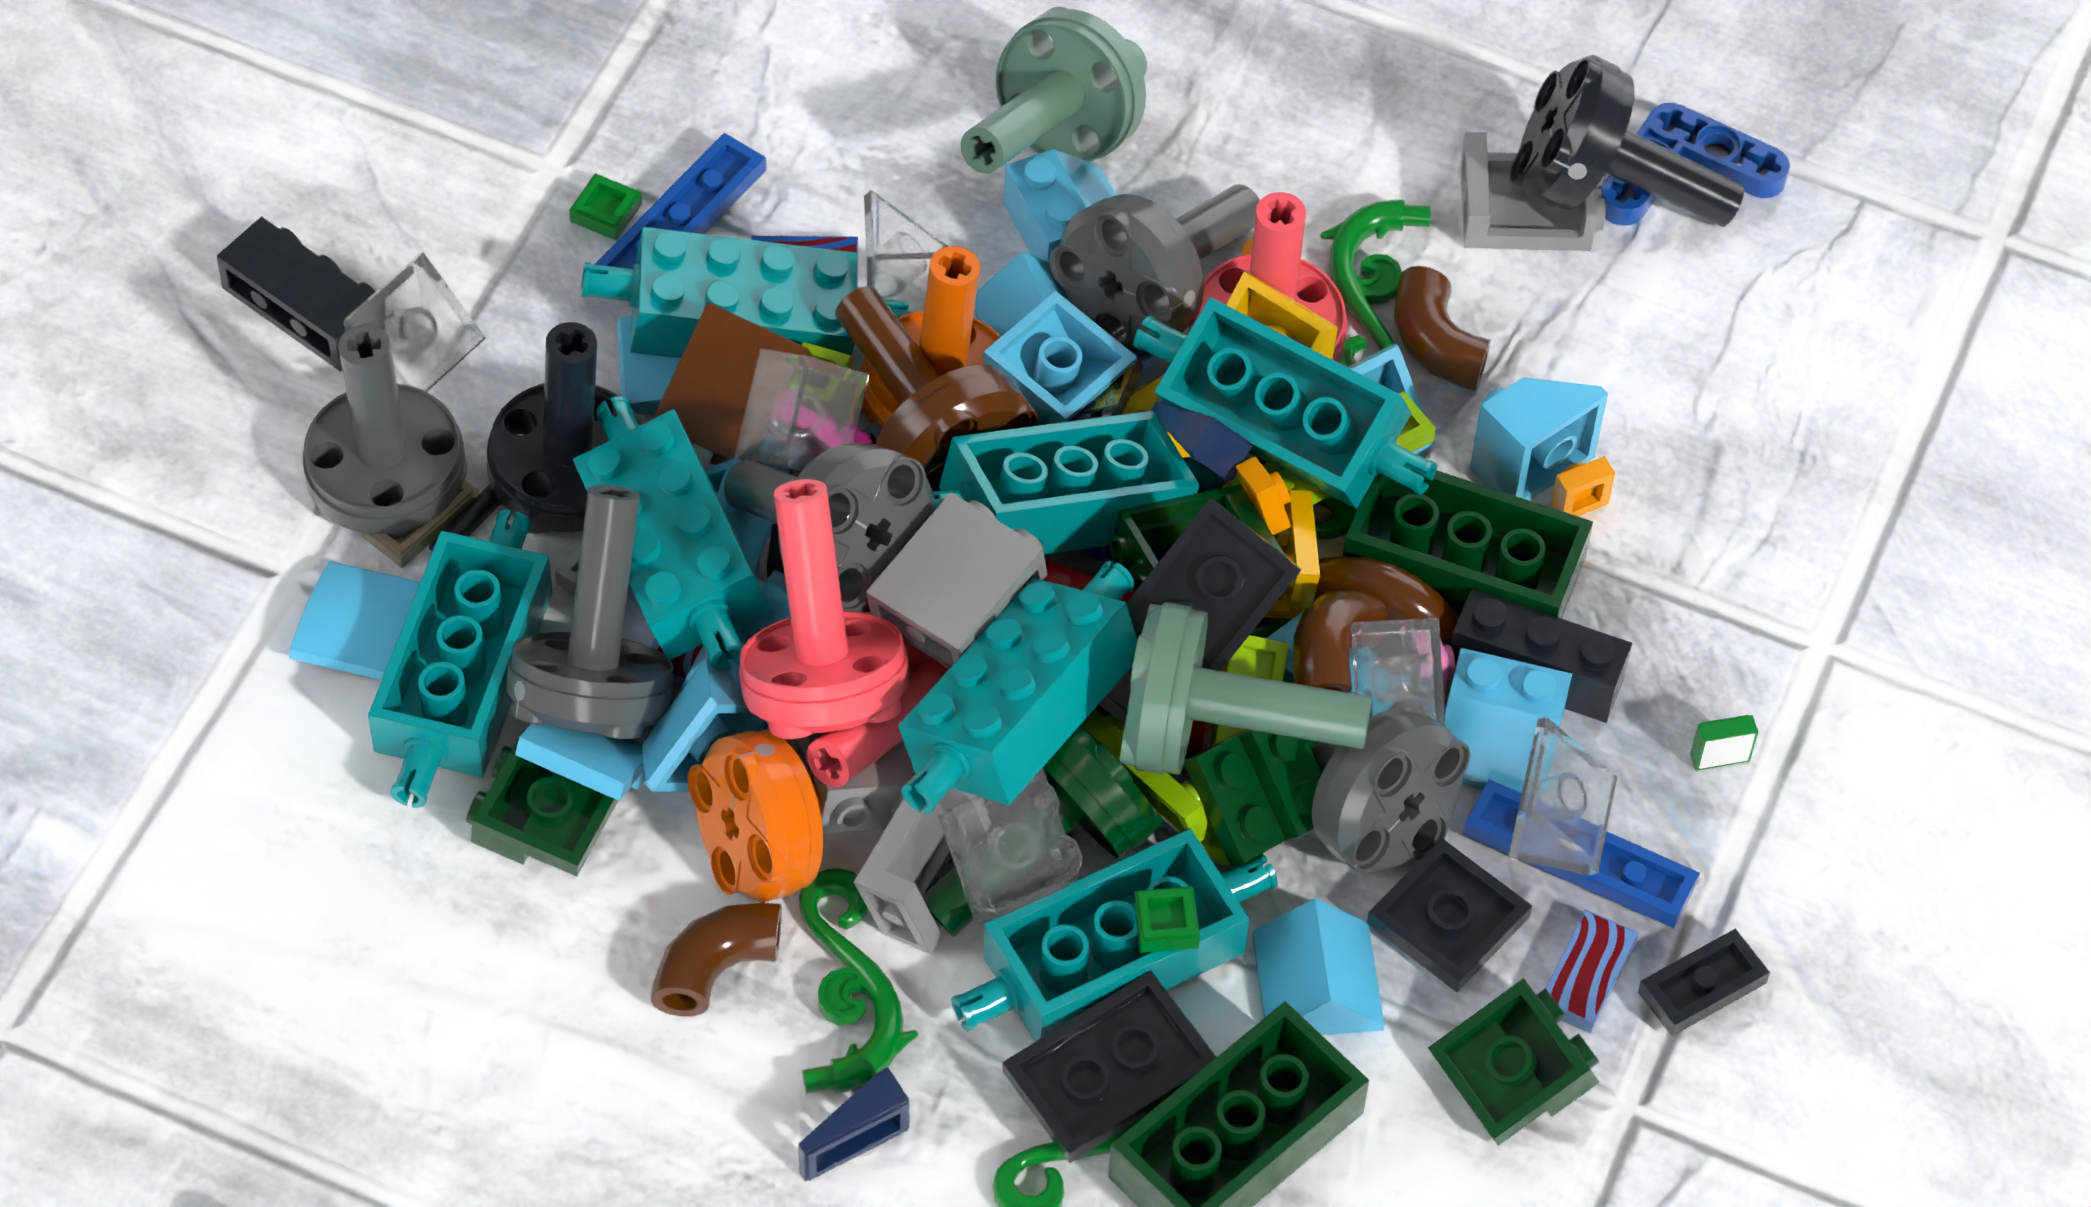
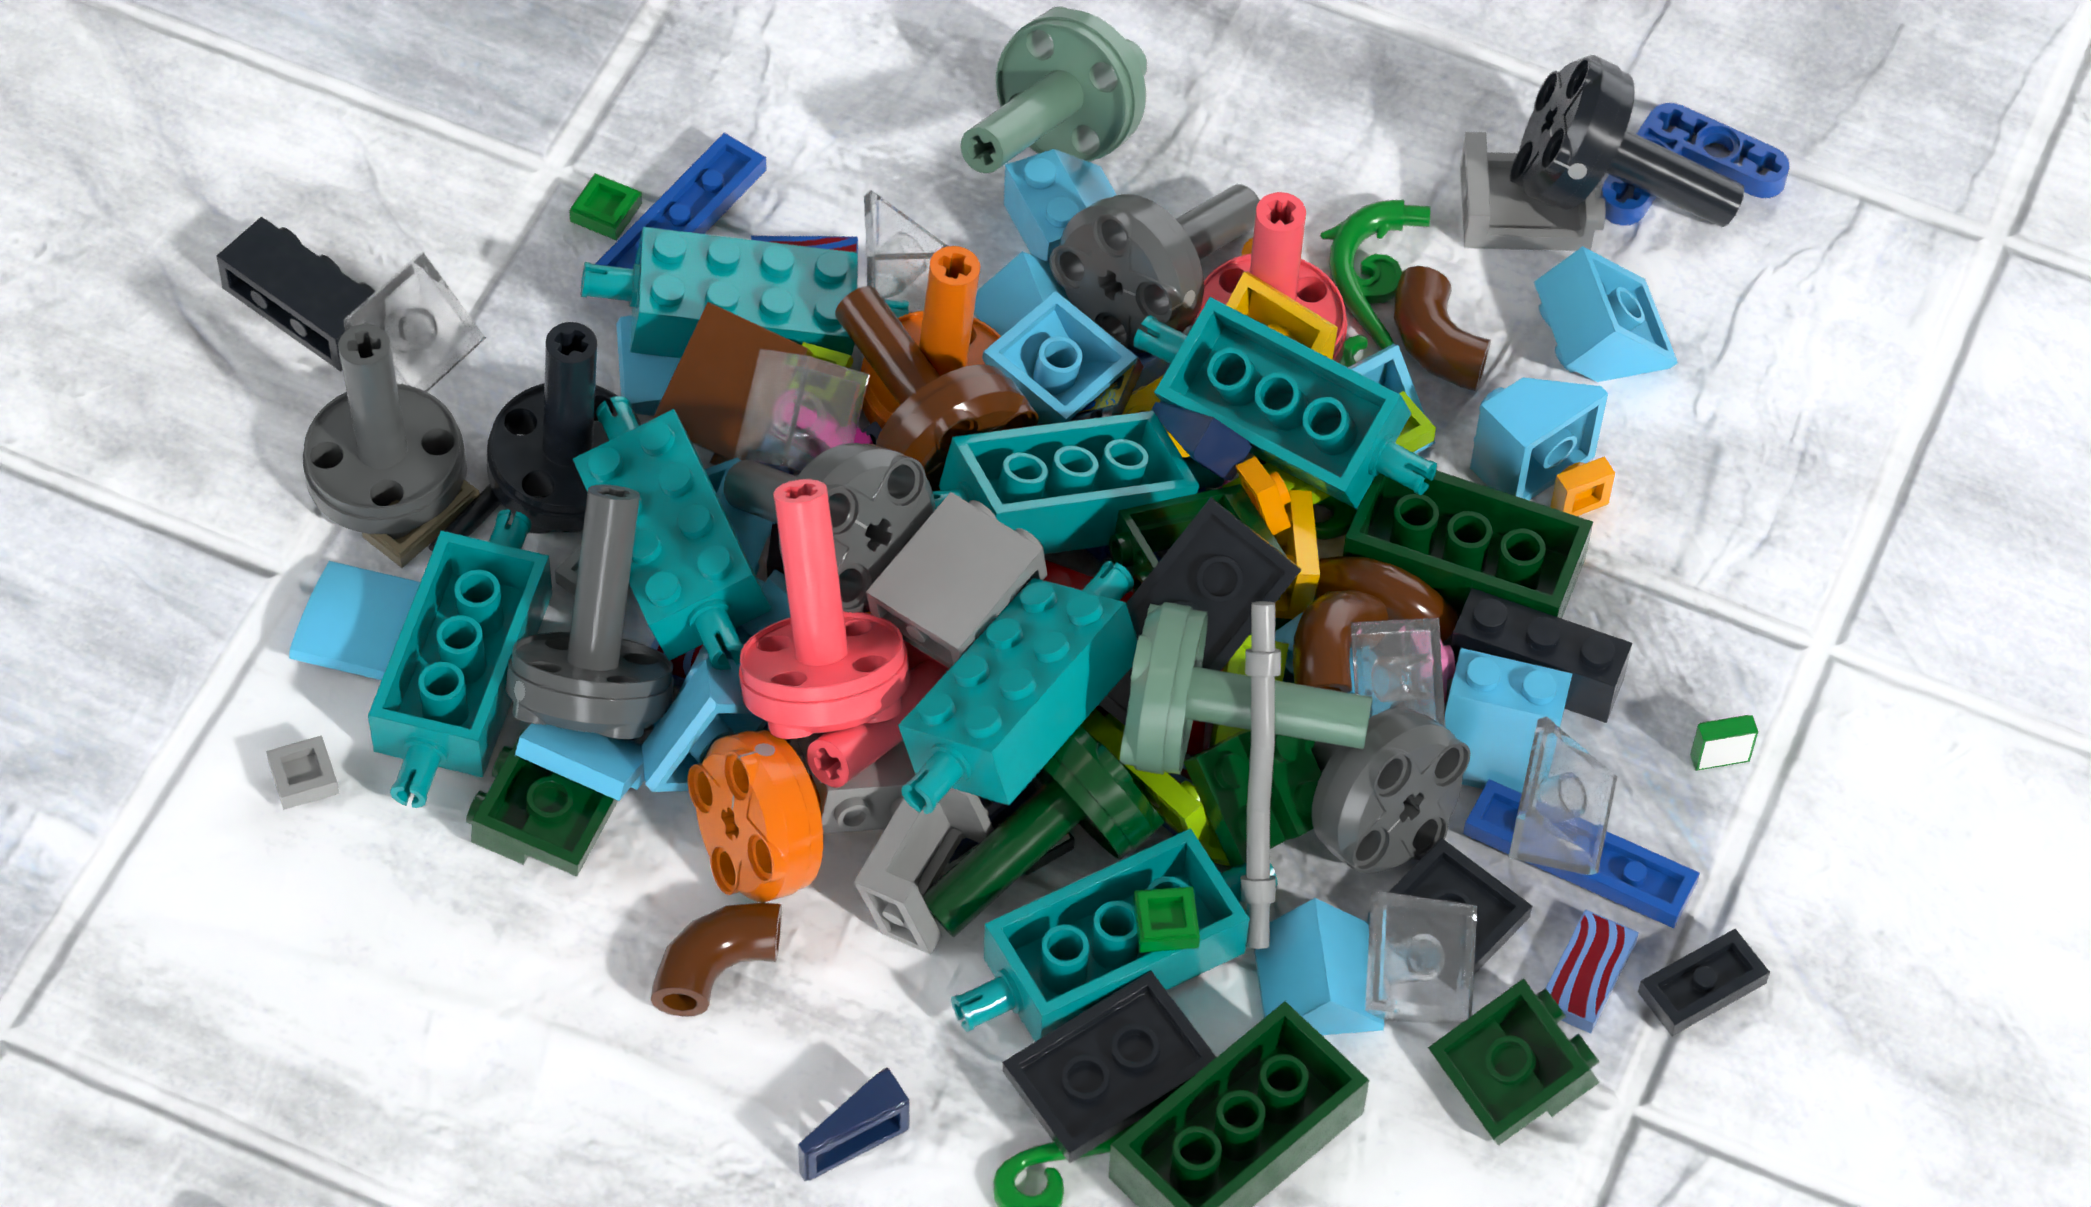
(302, 772): none -> light grey plate
(858, 976): green plant -> none
(1010, 851): clear slope -> none
(1262, 664): none -> light grey bar
(1420, 959): none -> clear slope
(1603, 319): none -> medium azure slope

